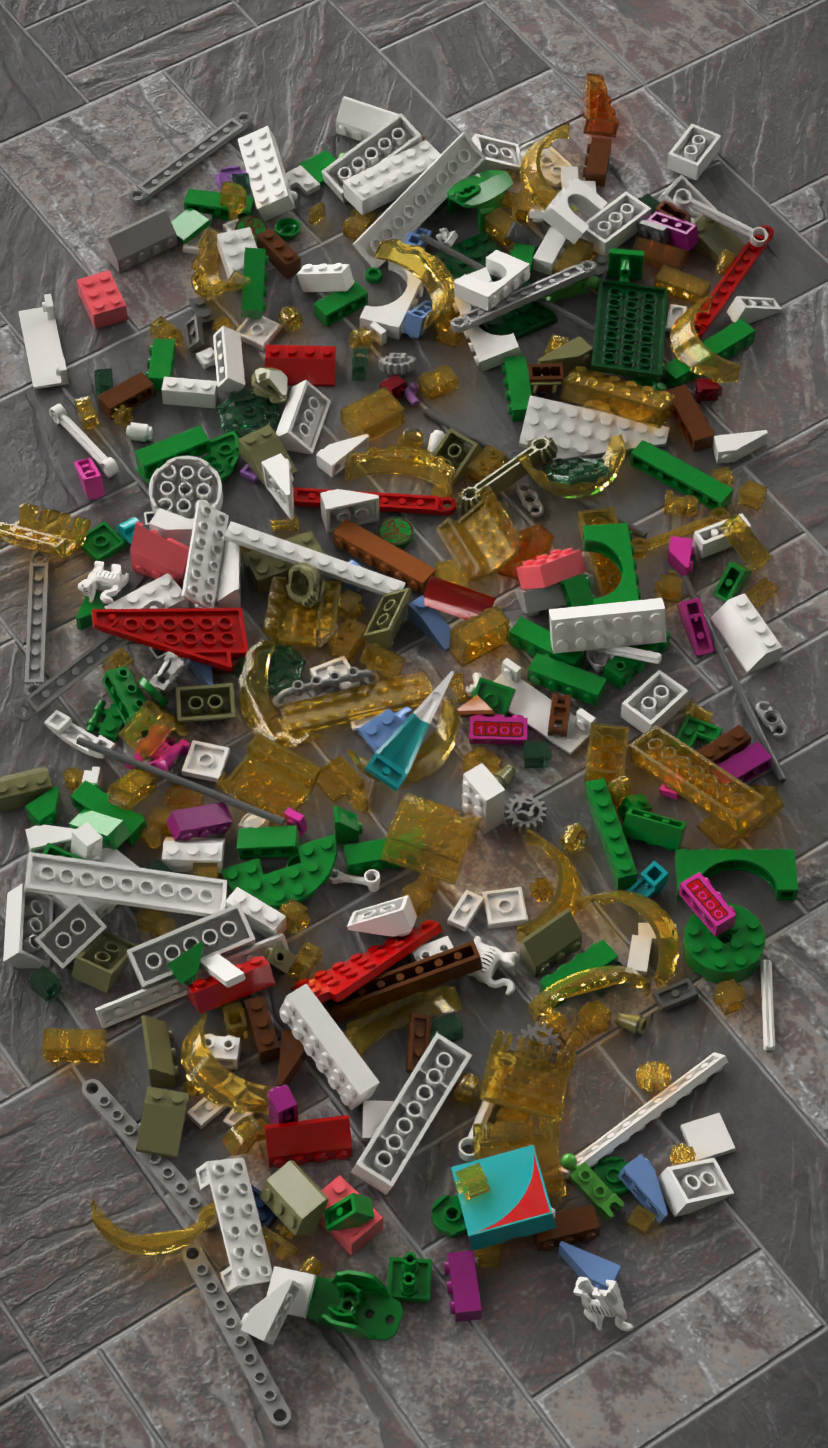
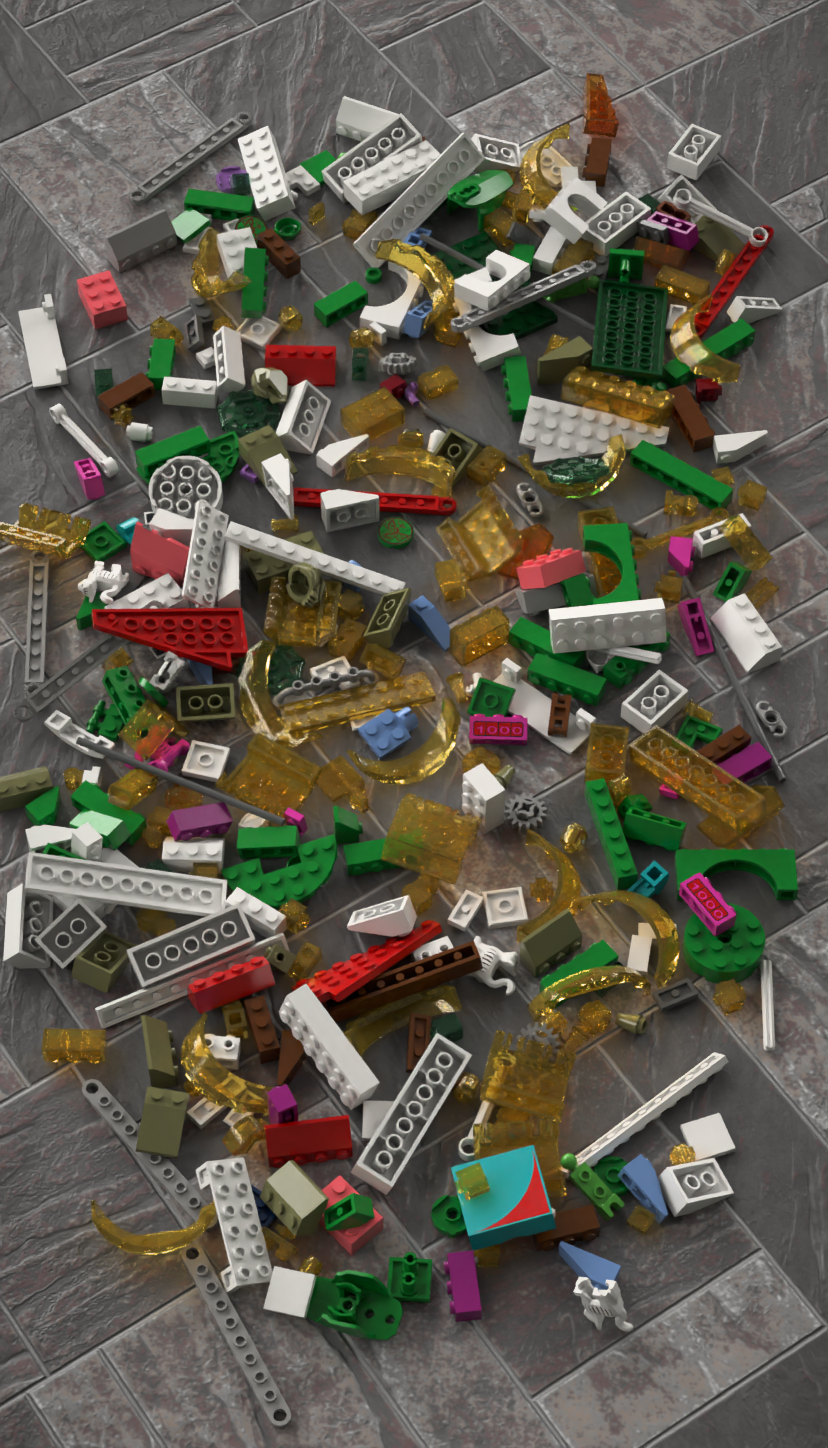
(45, 983): clear green brick -> none
(86, 410): clear yellow leg -> none
(187, 965): green slope -> none
(223, 970): white tile -> none
(234, 197): clear yellow brick -> none
(270, 1313): white slope -> none
(325, 278): white brick -> none
(370, 879): white brick -> none
(383, 556): dark orange brick -> none
(396, 755): teal plate -> none
(446, 238): white tile -> none
(455, 599): red sticker -> none
(475, 706): slope -> none
(536, 754): clear green brick -> none
(539, 450): olive arm -> none
(545, 377): reddish brown torso -> none
(653, 1076): clear yellow gear -> none

